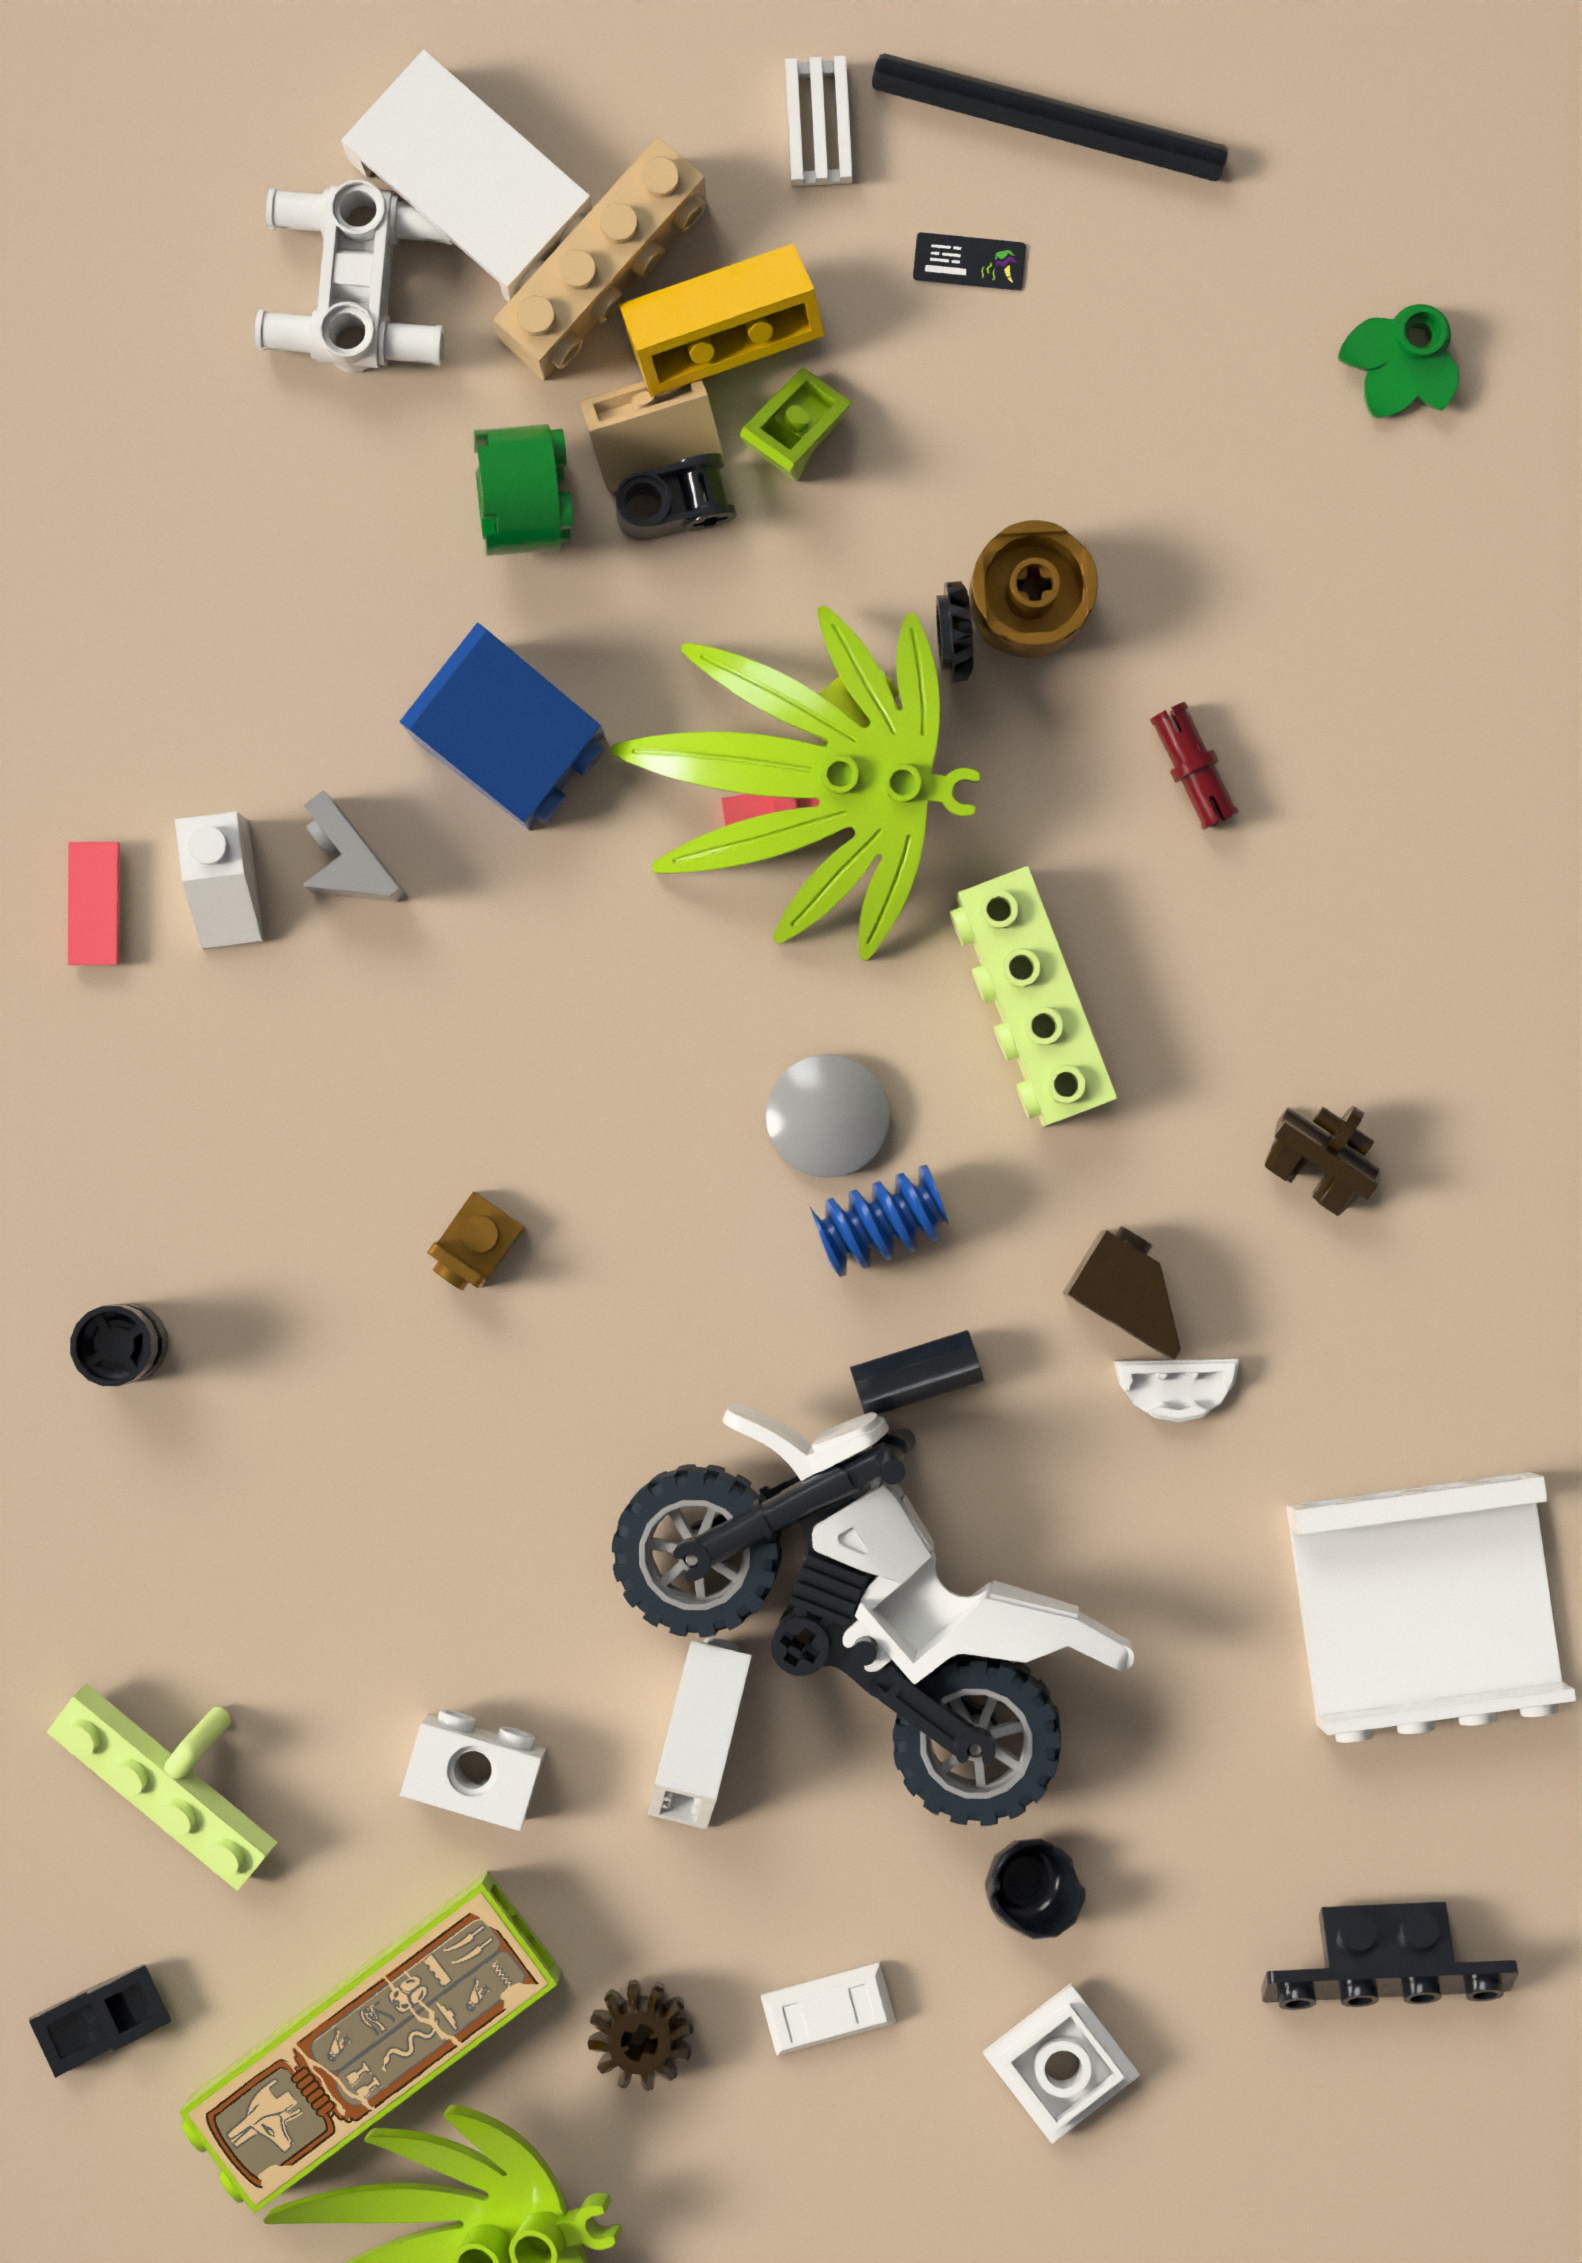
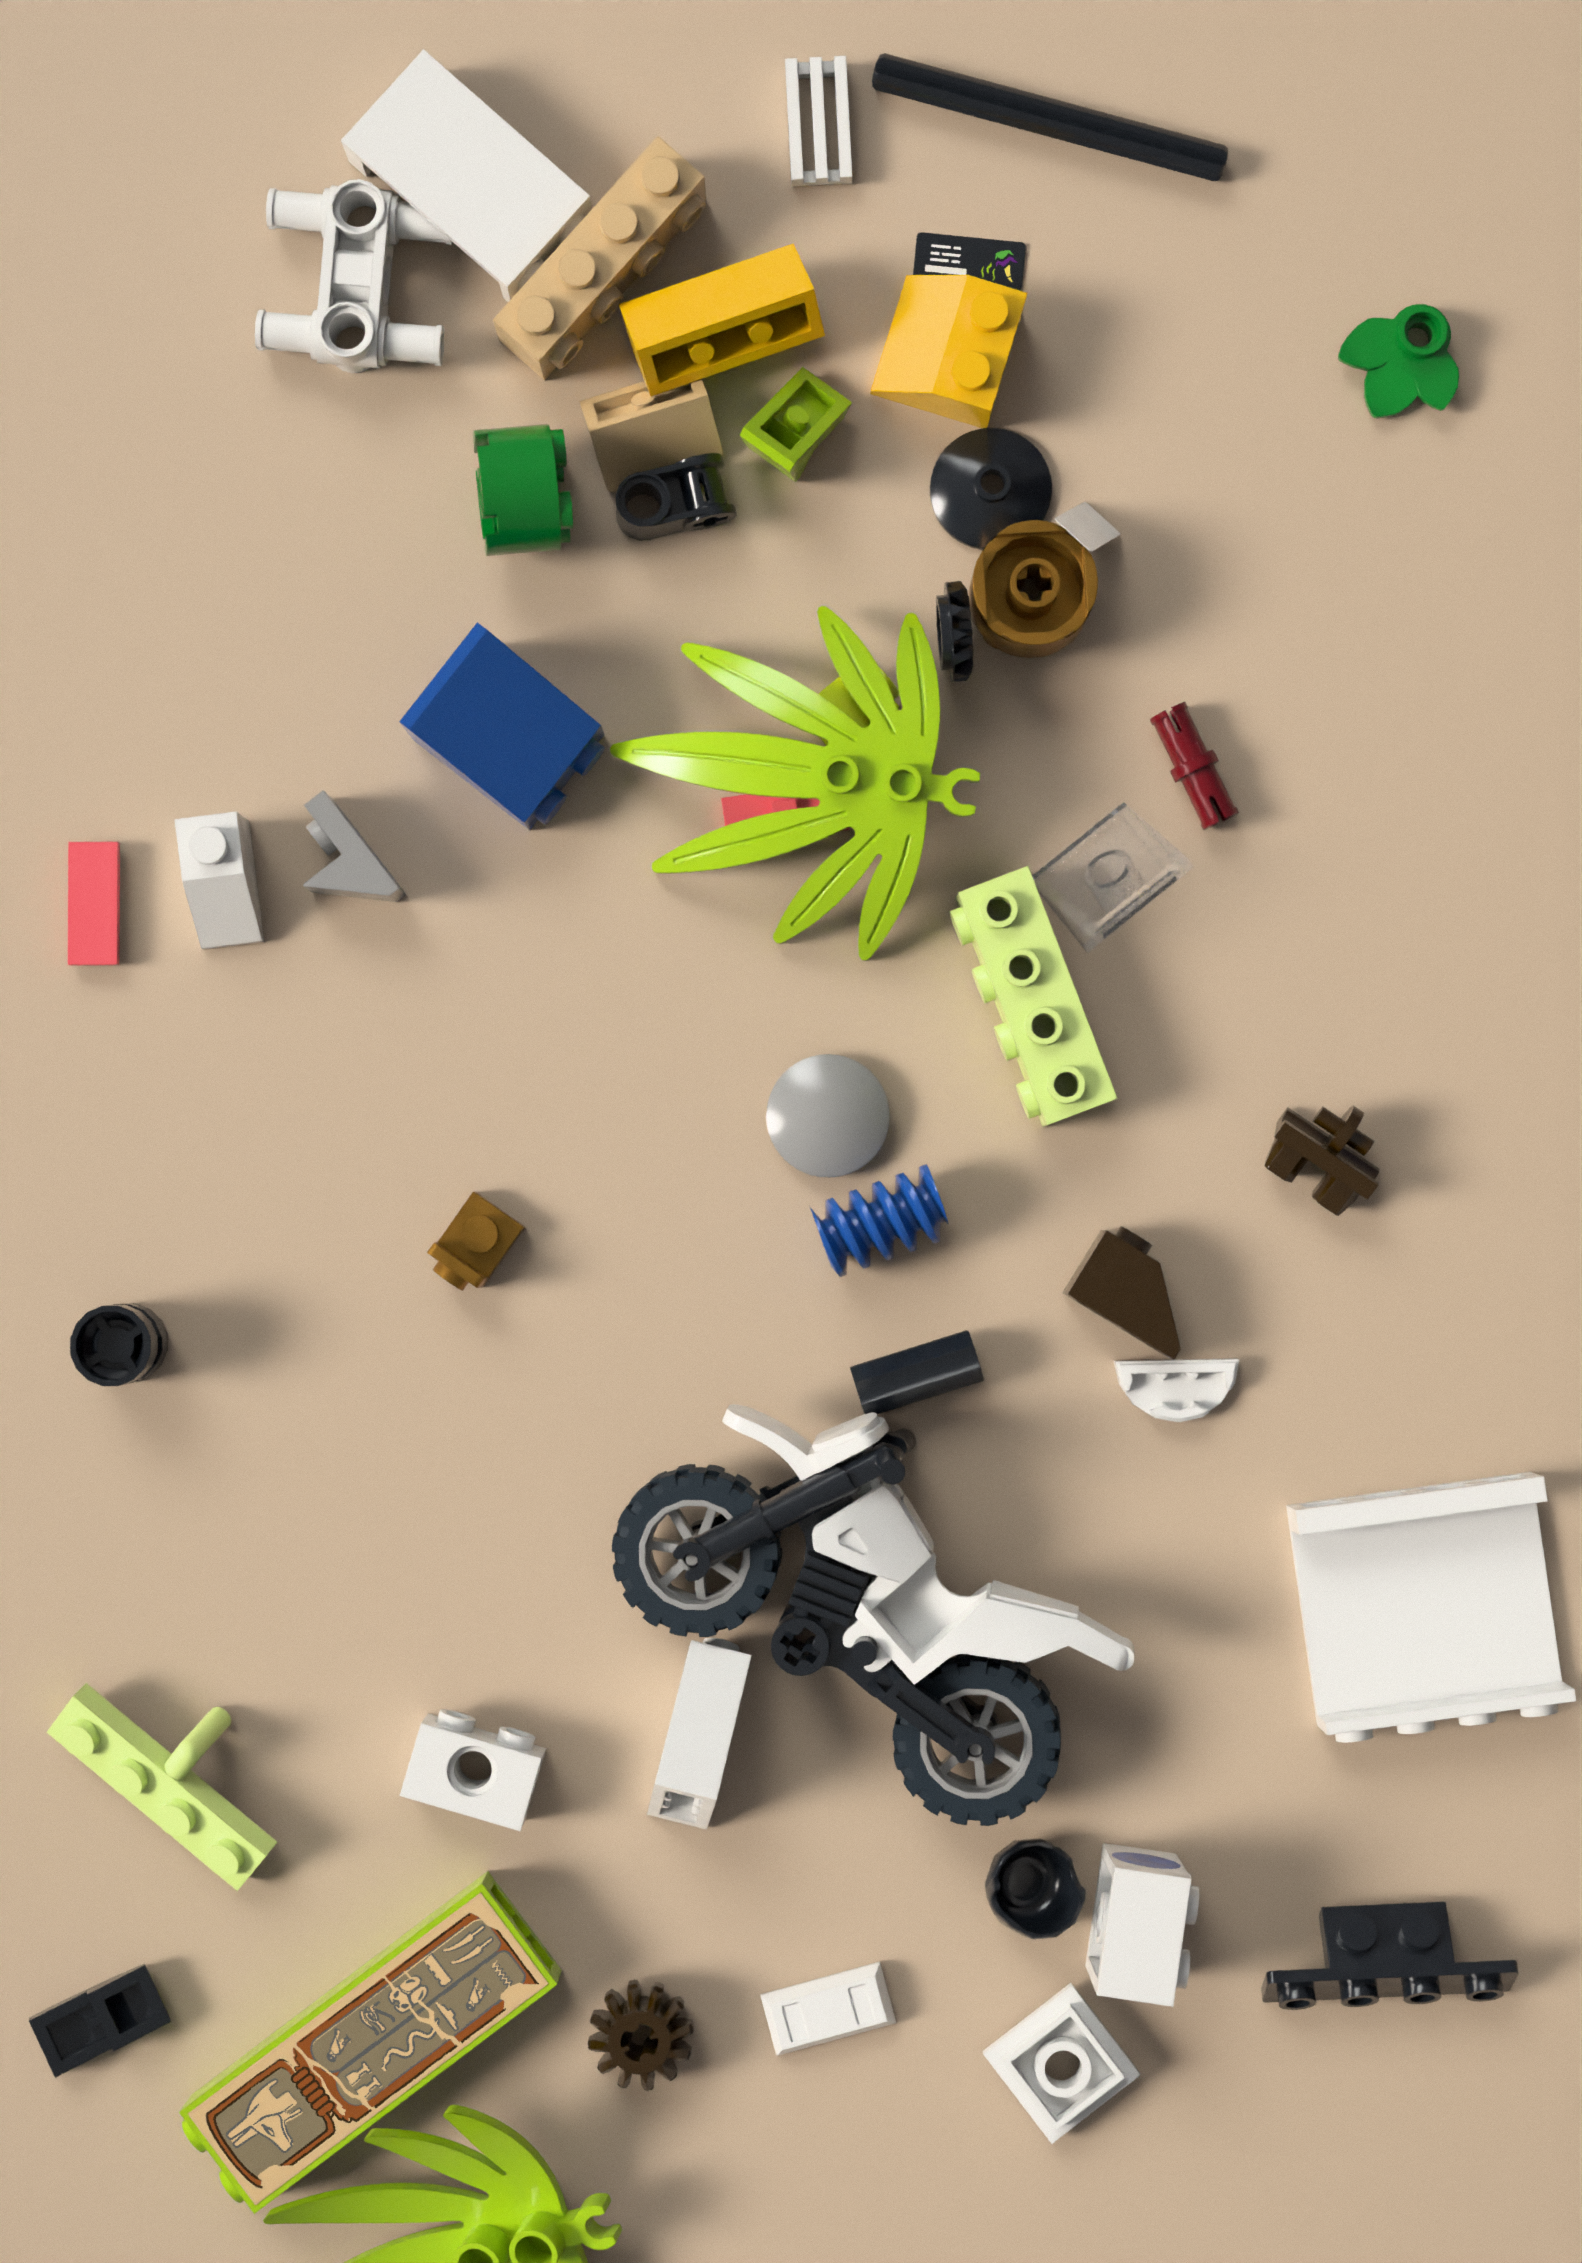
(949, 346): none -> yellow slope
(964, 506): none -> black dish
(1087, 526): none -> white sticker
(1109, 875): none -> clear slope
(1140, 1925): none -> white brick

